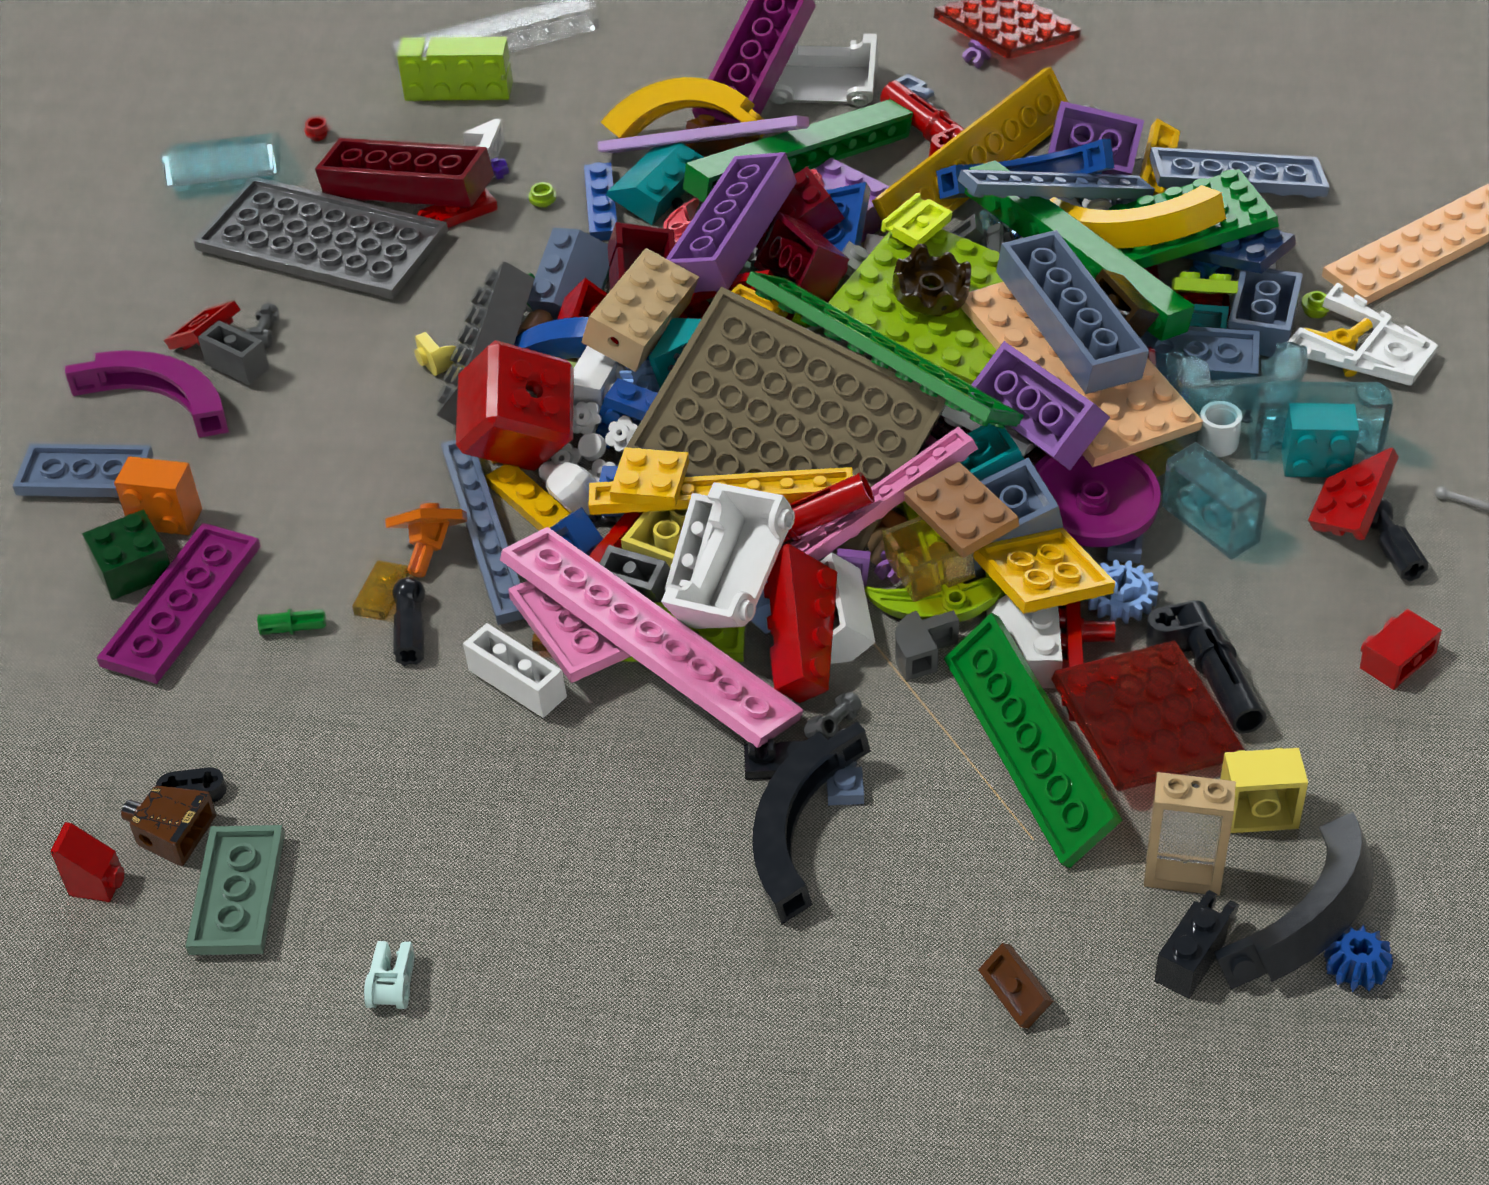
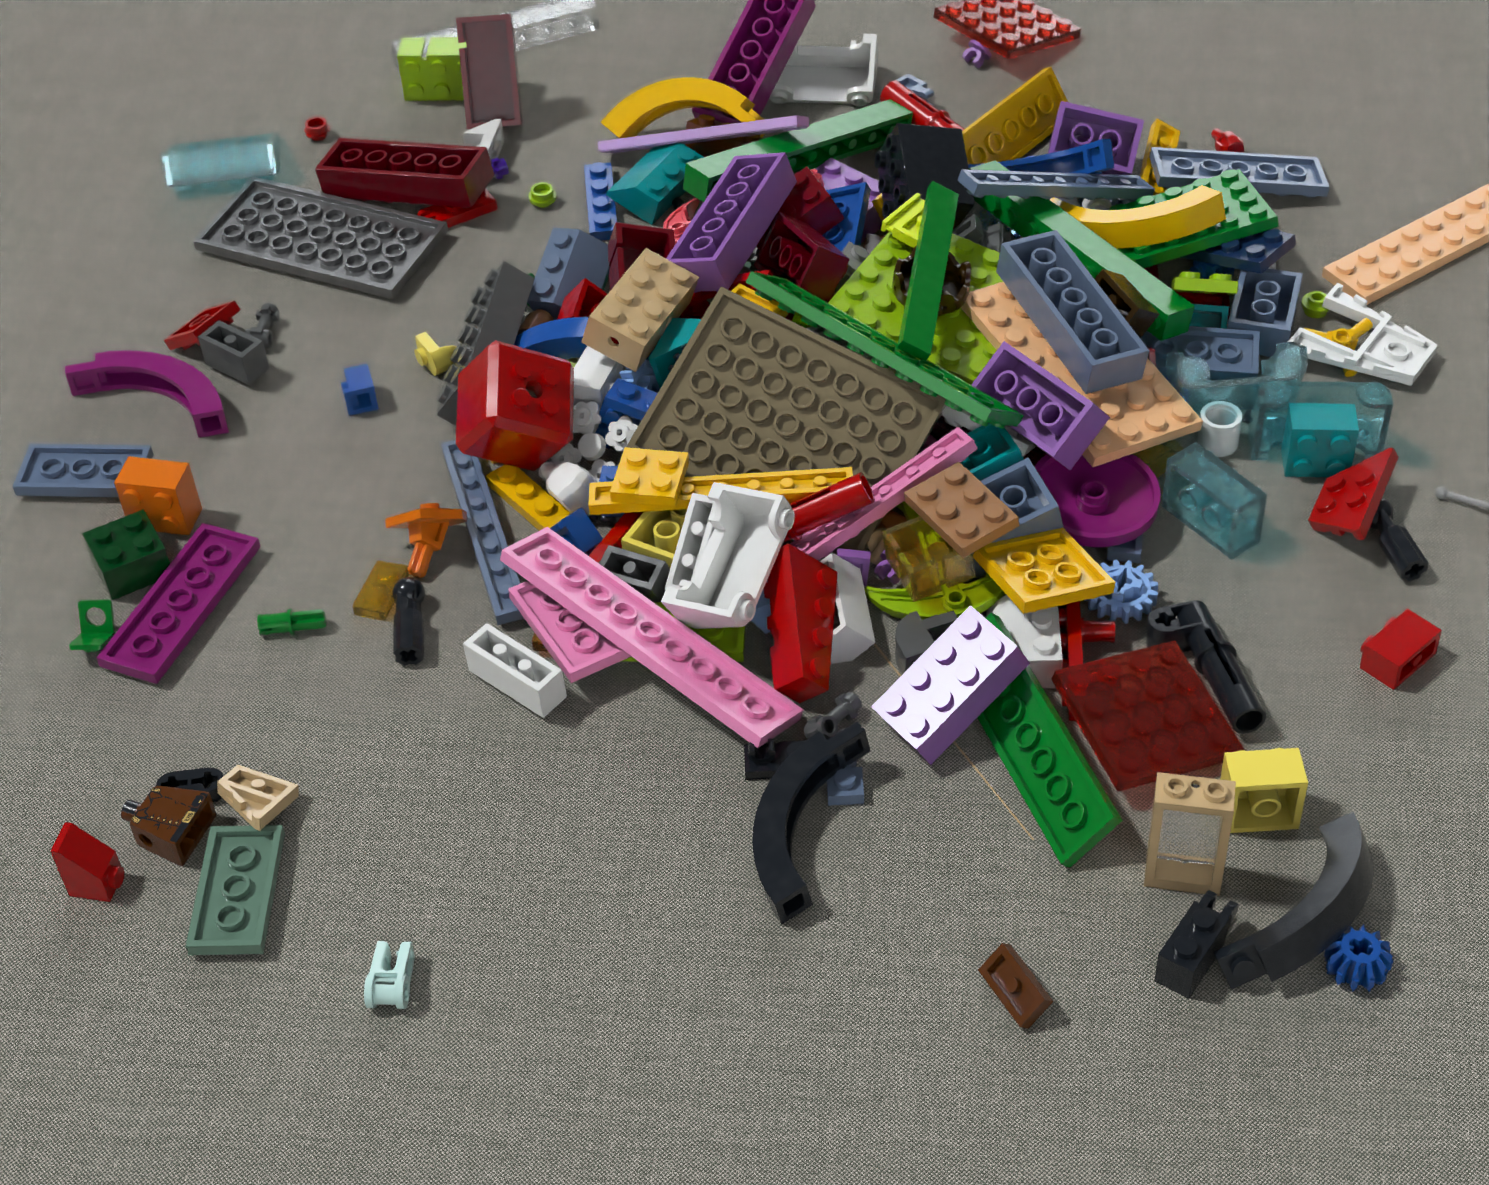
(92, 636): none -> green bracket
(256, 794): none -> tan wing
(359, 390): none -> blue brick
(489, 70): none -> piece
(915, 158): none -> black container
(928, 272): none -> green tile
(951, 684): none -> brick
(1227, 141): none -> red piece

